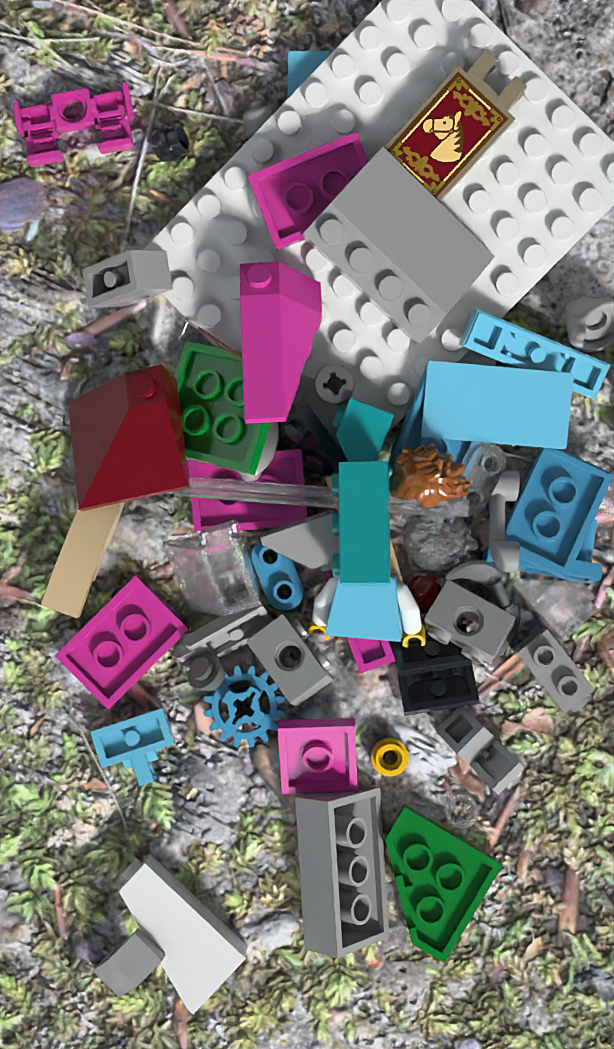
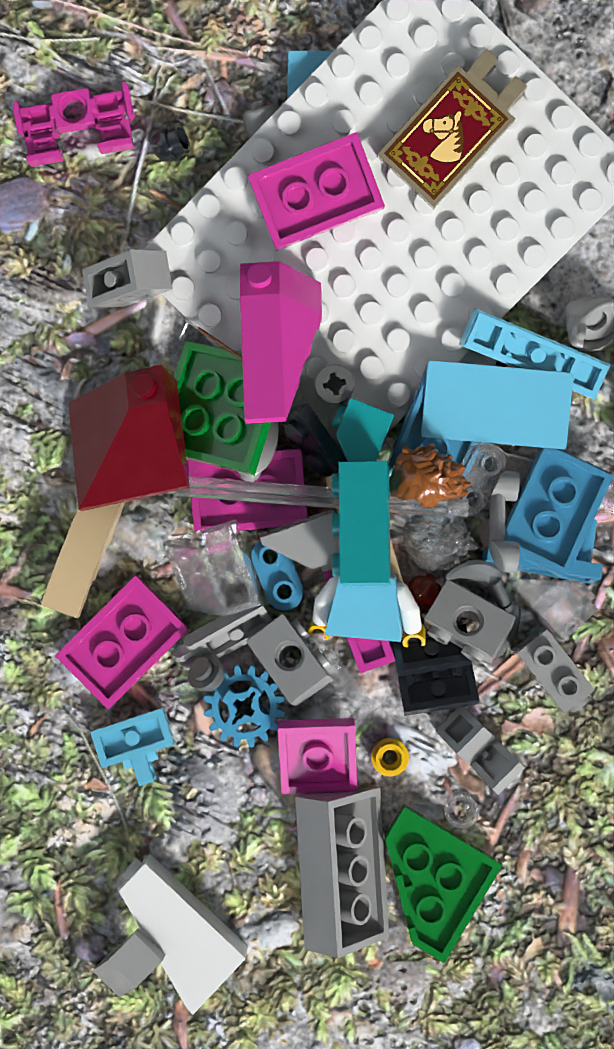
(399, 246): light grey slope -> none

